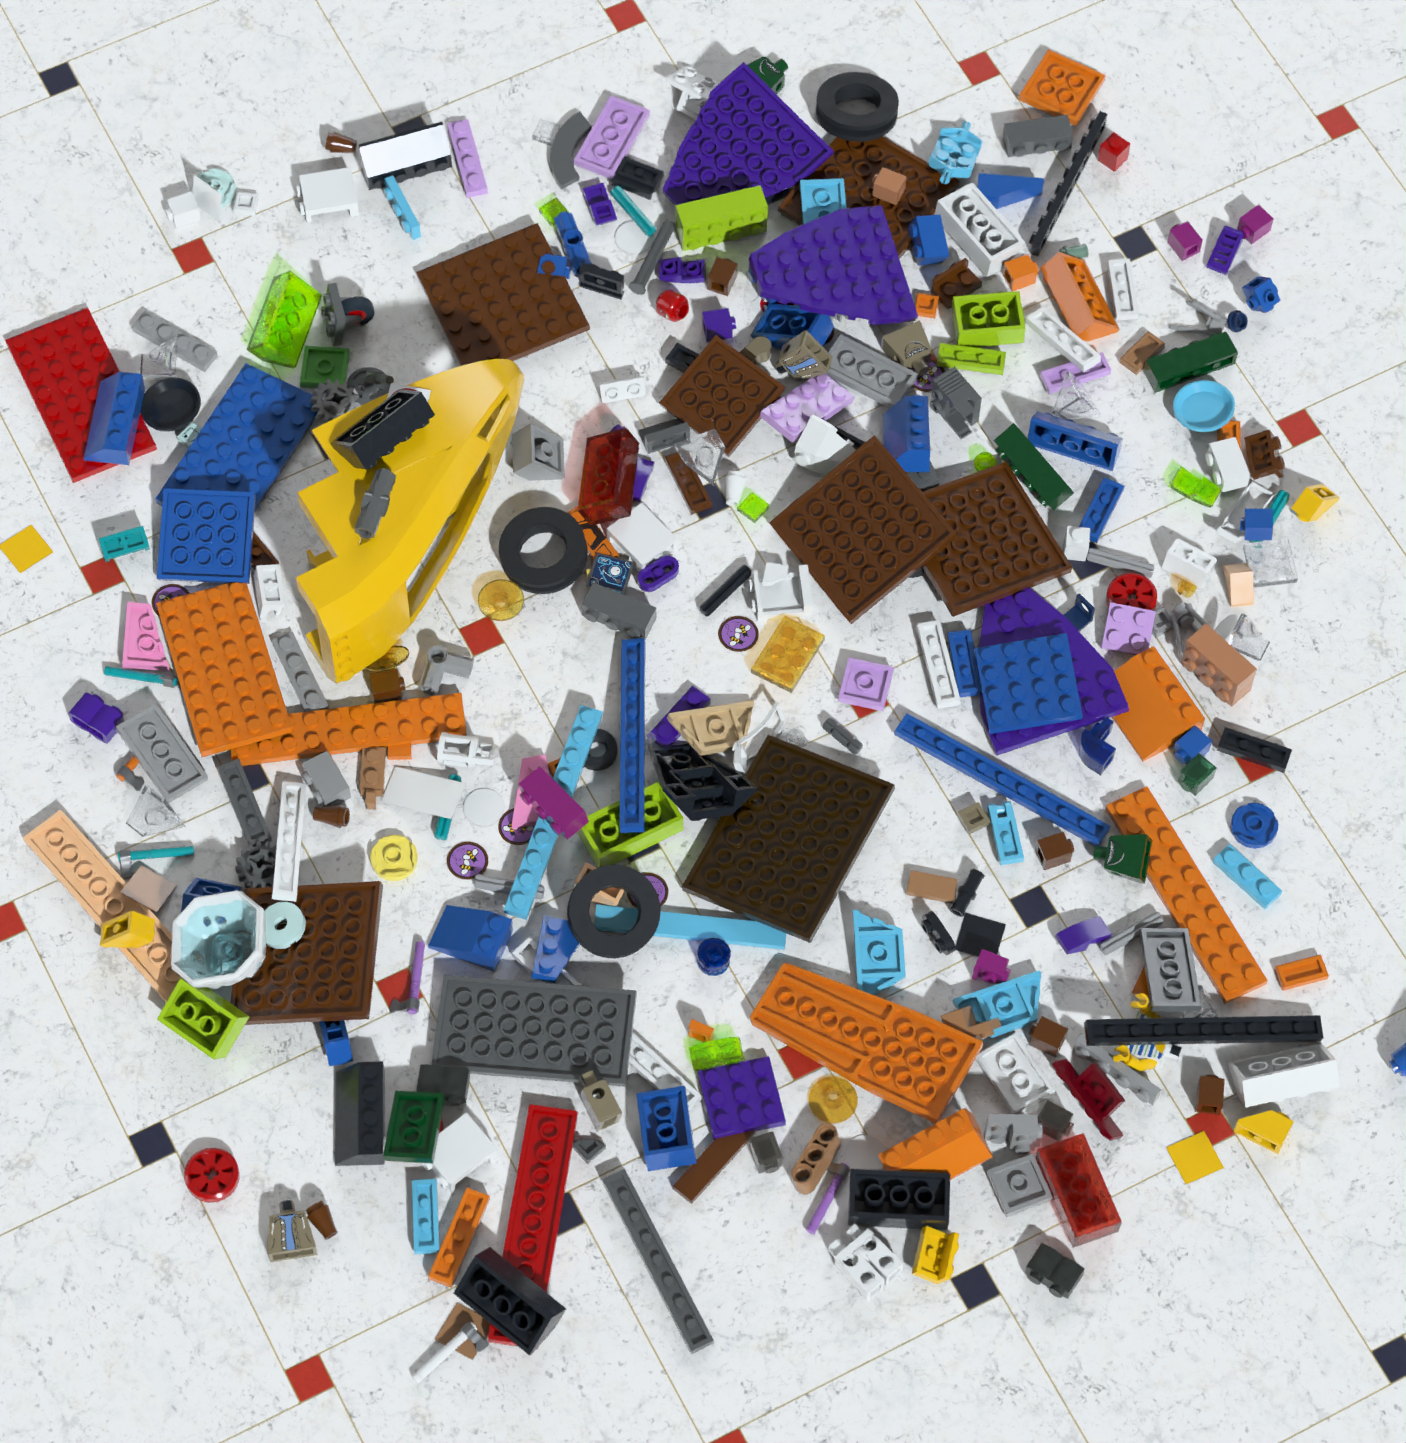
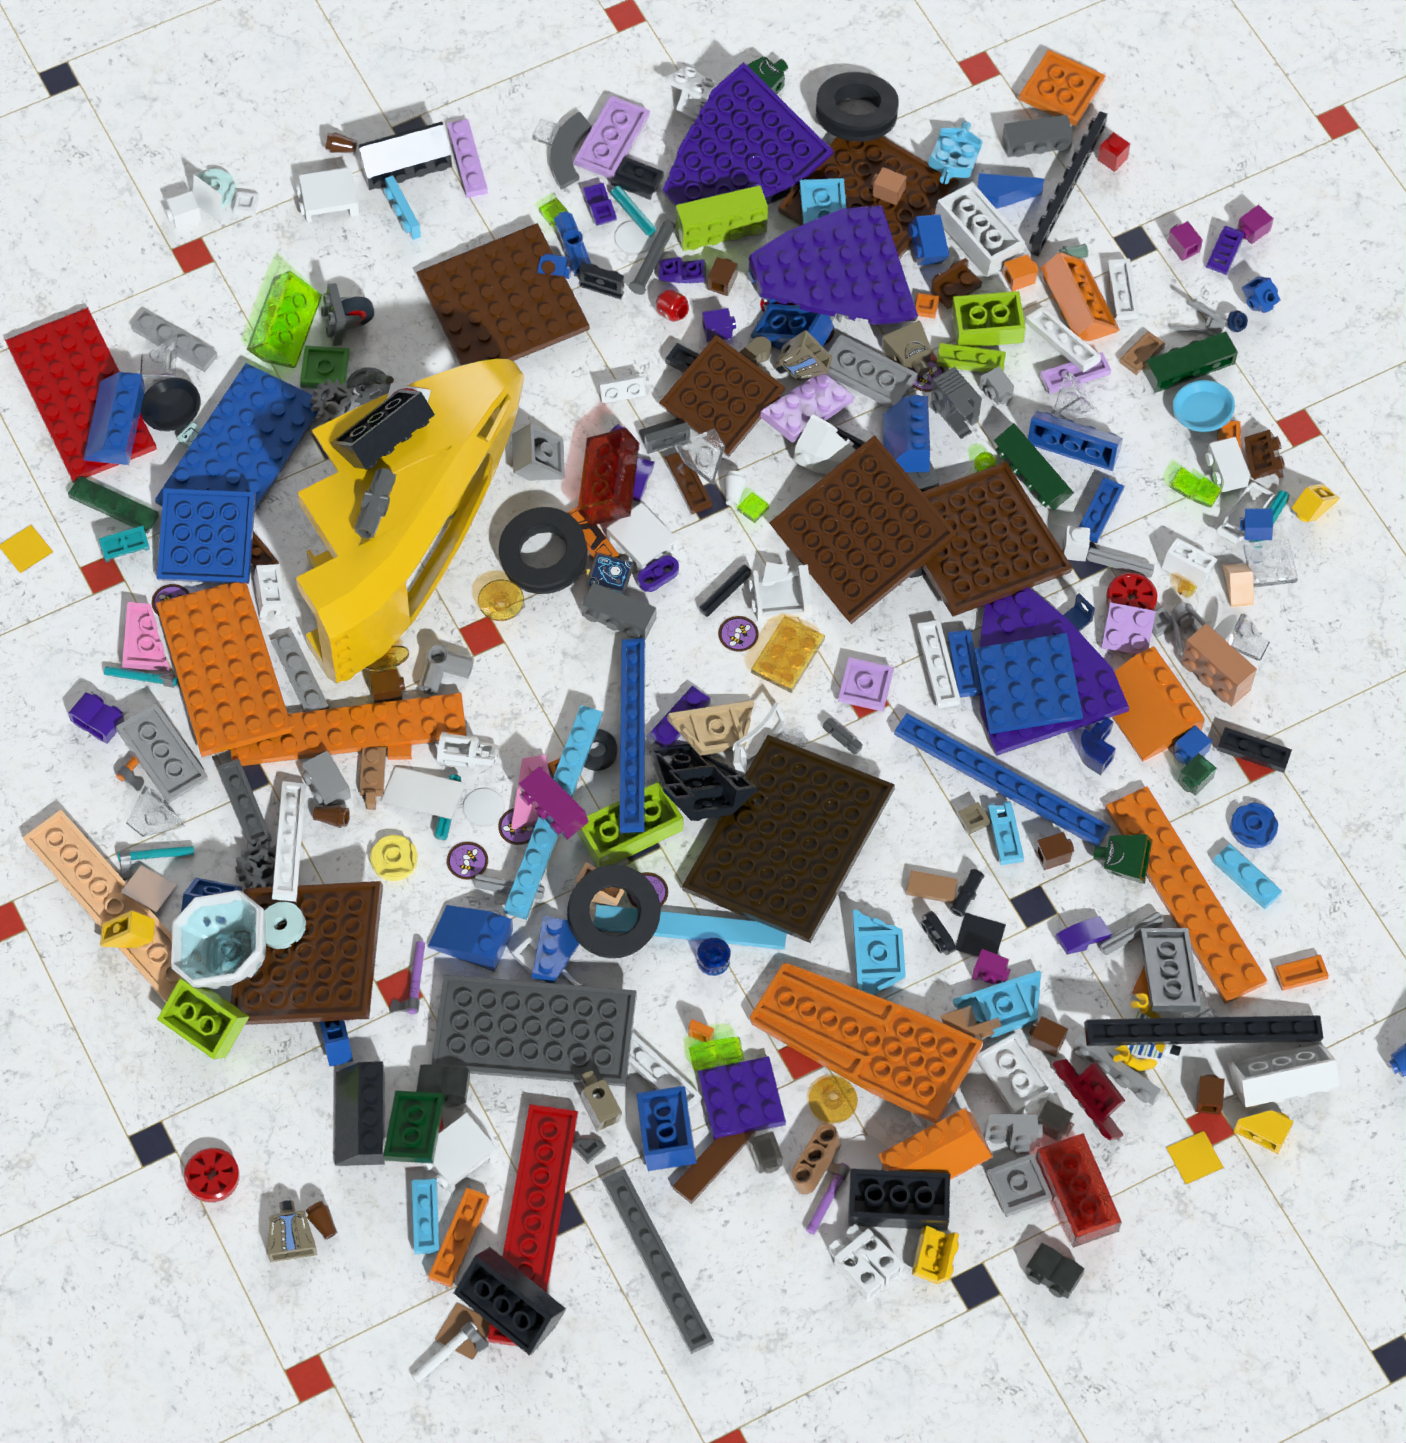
(113, 504): none -> clear green plate
(997, 386): none -> light grey brick

